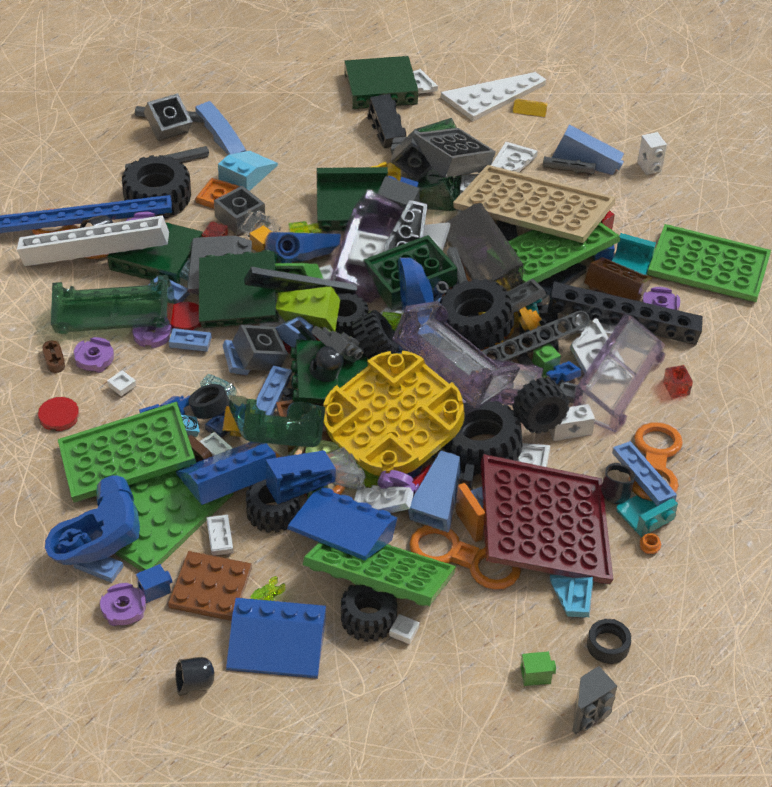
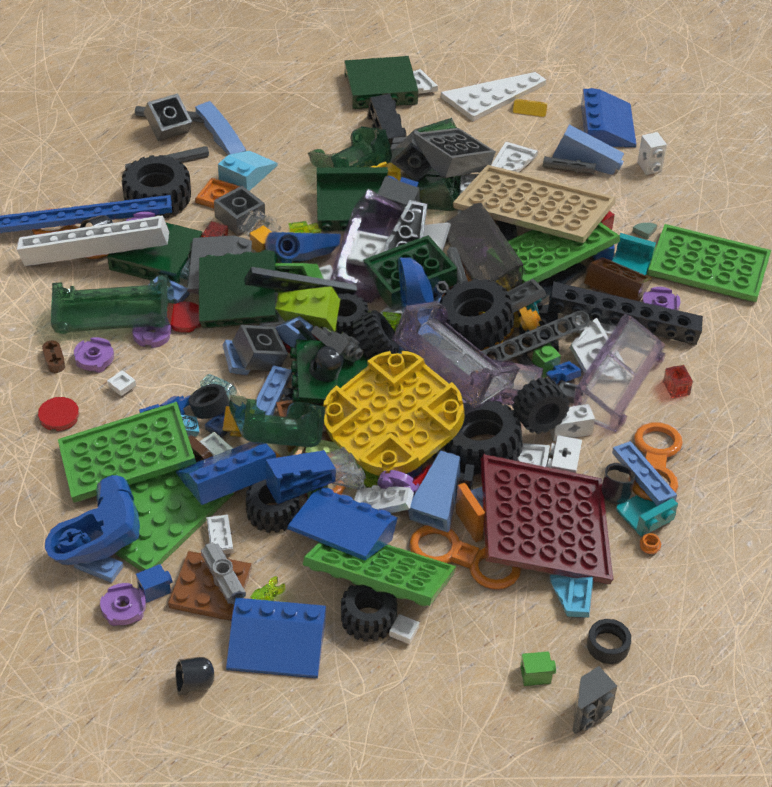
(190, 340): medium blue plate -> none
(222, 572): none -> light grey piece
(368, 149): none -> clear green windscreen
(565, 454): none -> white brick
(607, 118): none -> blue slope
(645, 229): none -> sand green tile

